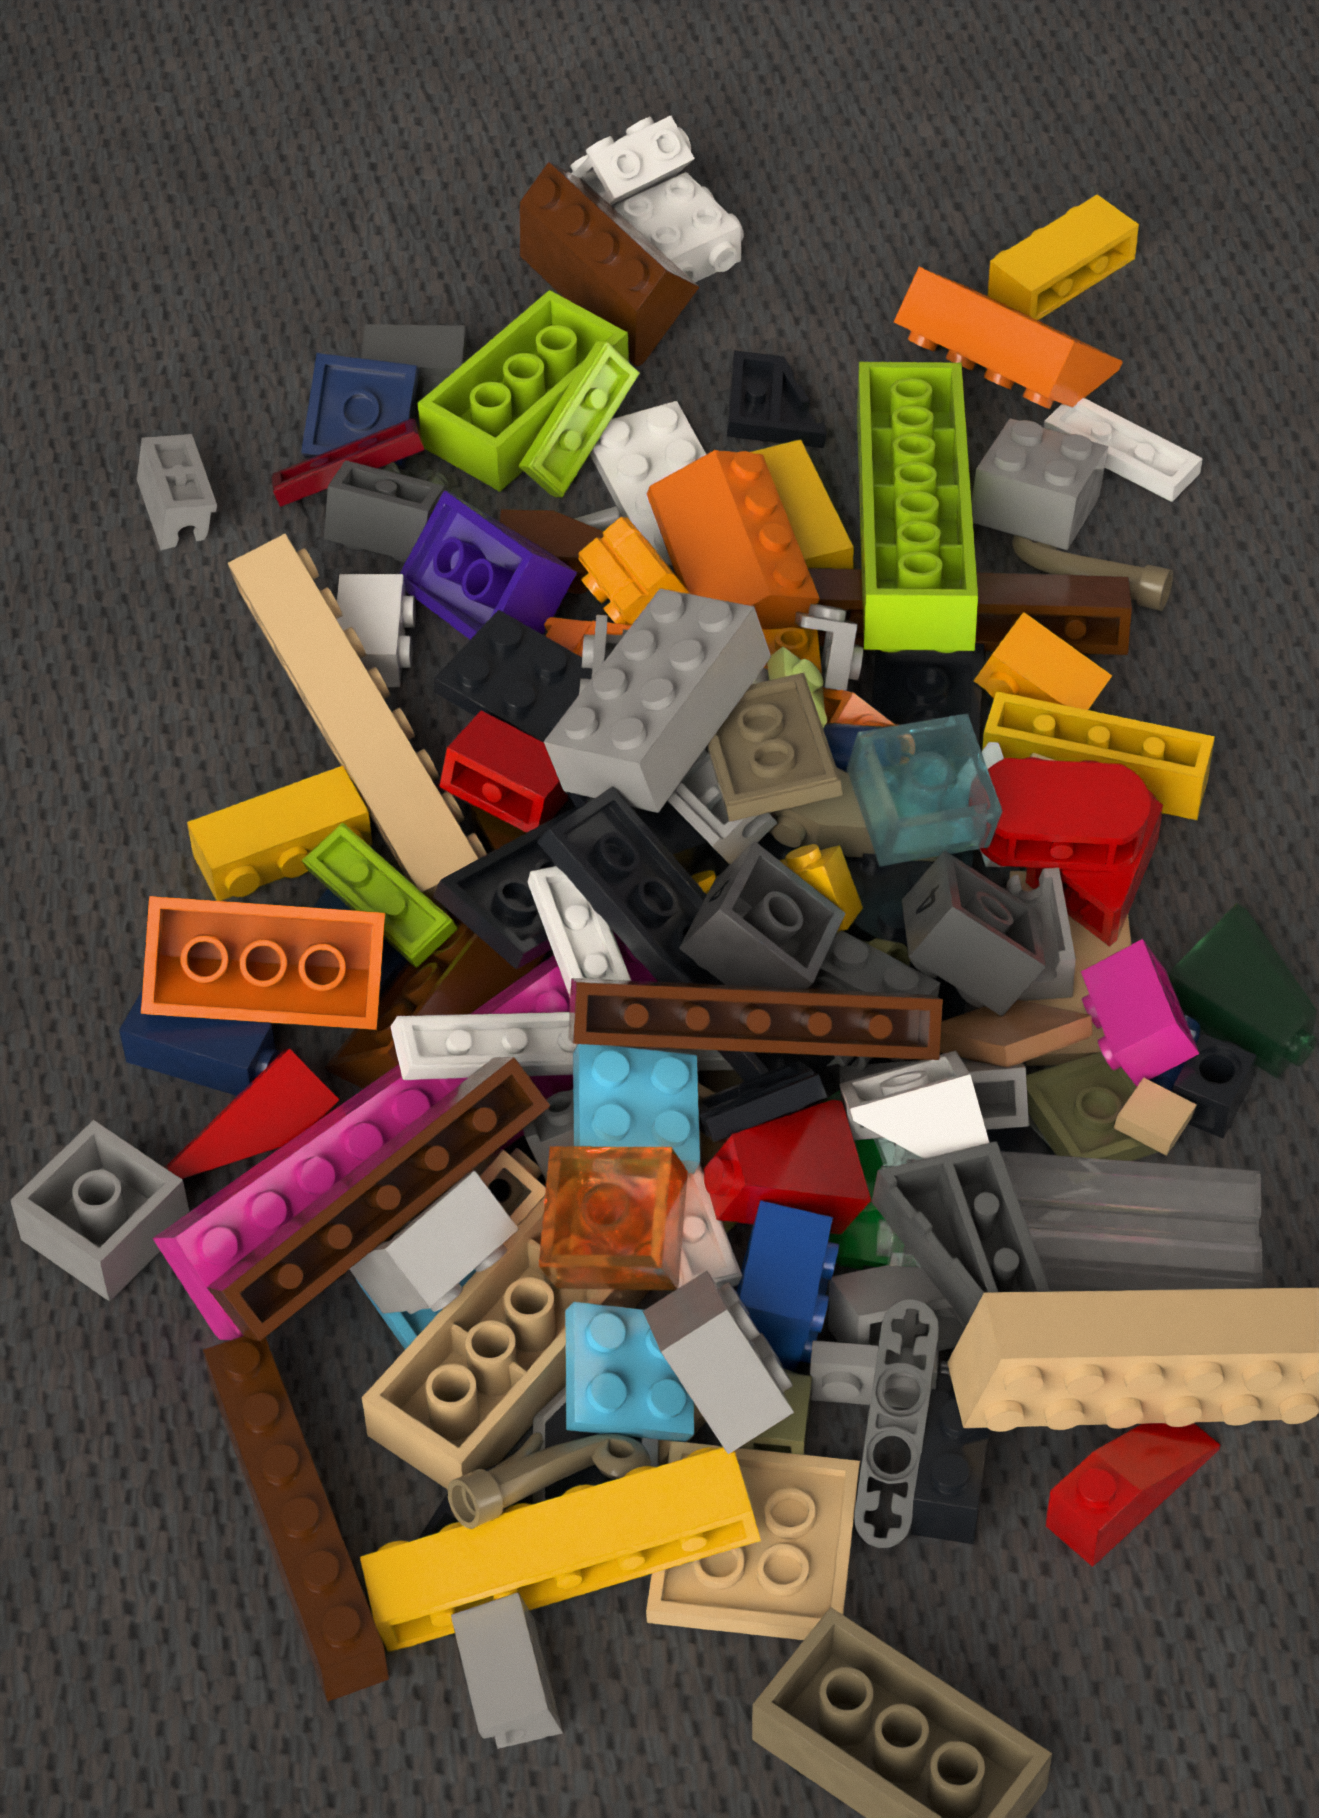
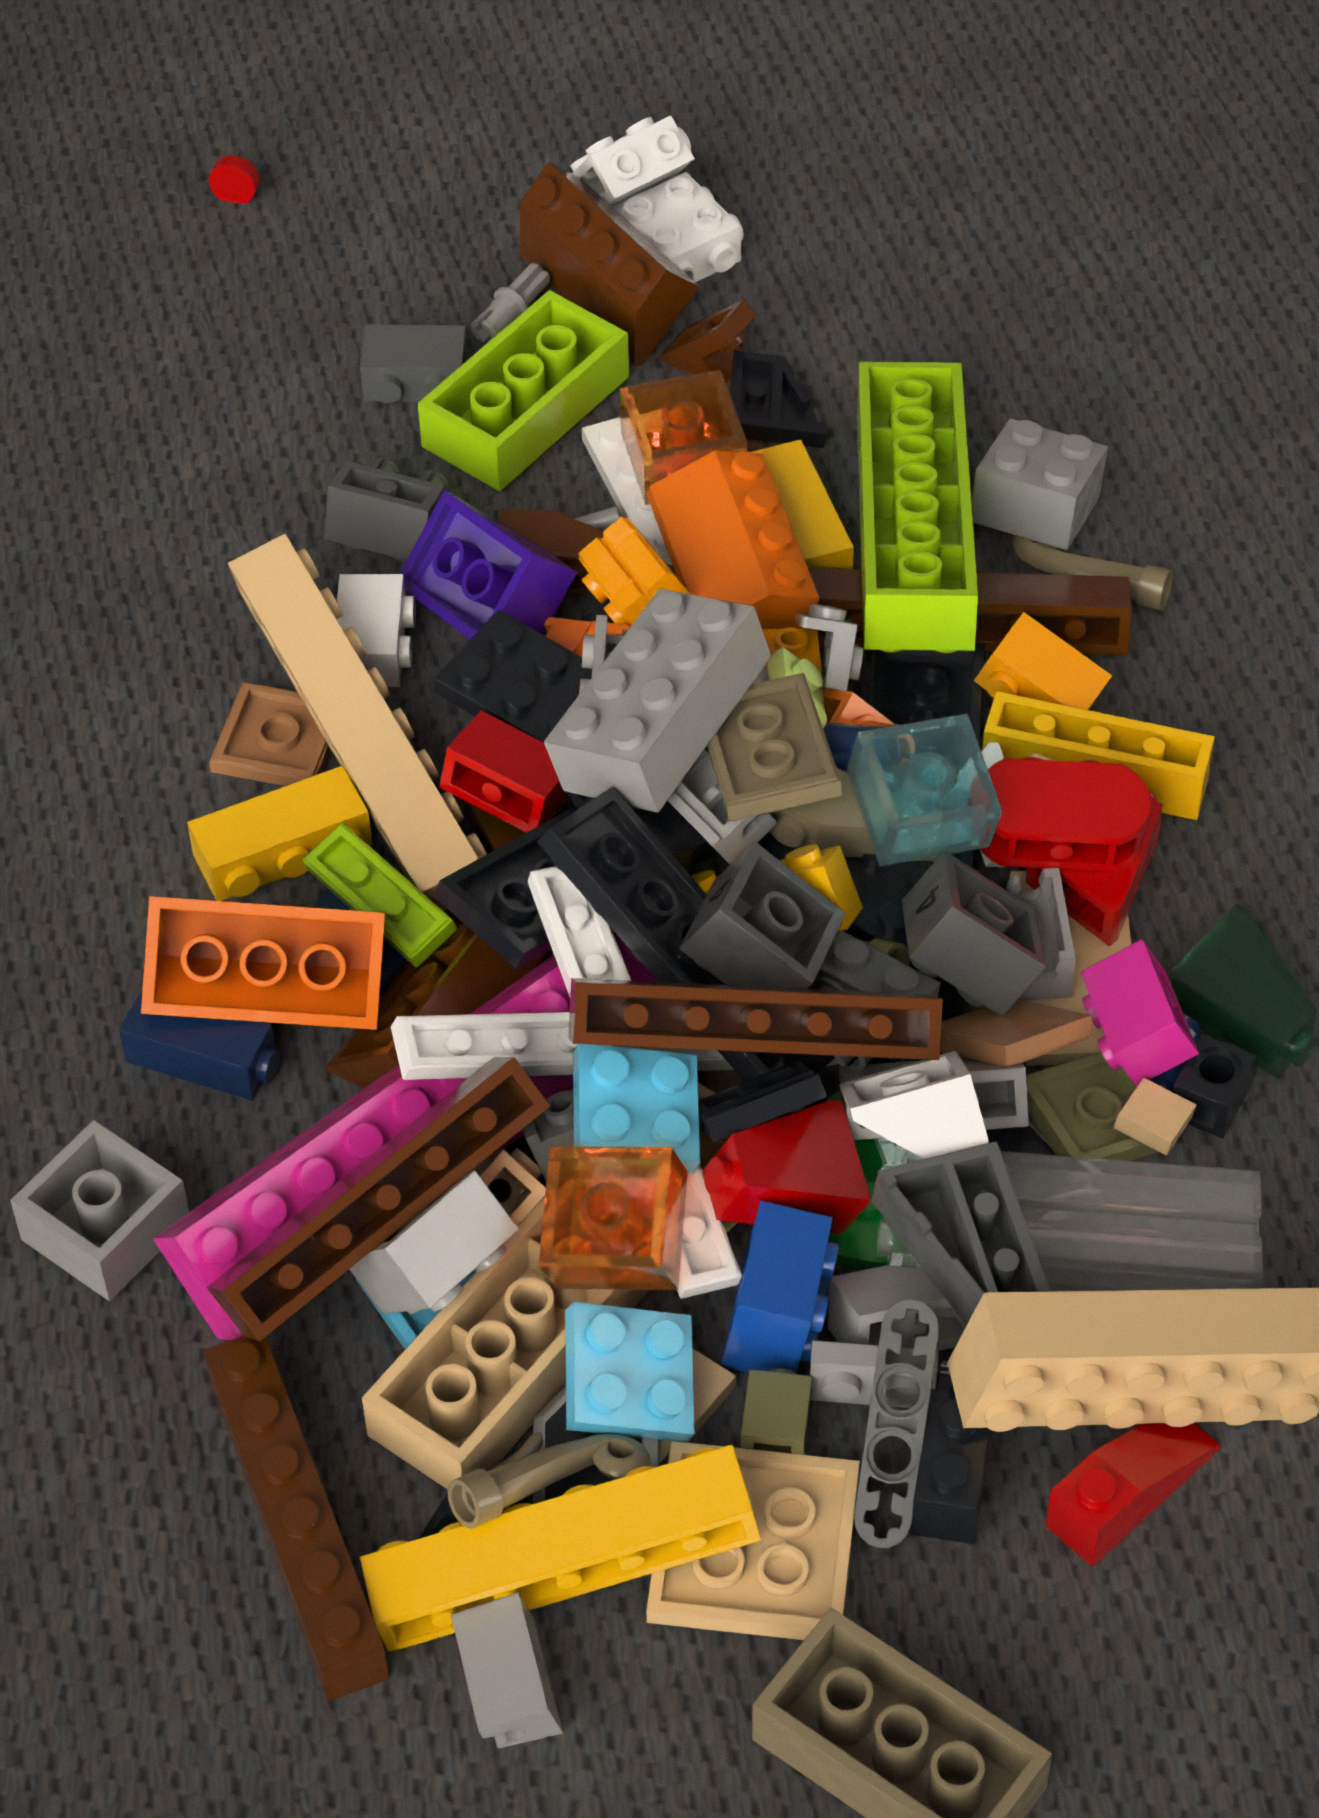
(174, 487): light grey hinge -> none
(234, 179): none -> red tile
(261, 1118): red slope -> none
(270, 738): none -> medium nougat tile
(356, 400): dark blue plate -> none
(373, 451): dark red tile -> none
(510, 302): none -> light grey axle
(579, 419): lime tile -> none
(676, 424): none -> clear orange brick
(710, 341): none -> reddish brown slope
(721, 1360): light grey brick -> none
(1003, 341): orange slope -> none
(1063, 258): yellow brick -> none
(1131, 449): white plate -> none

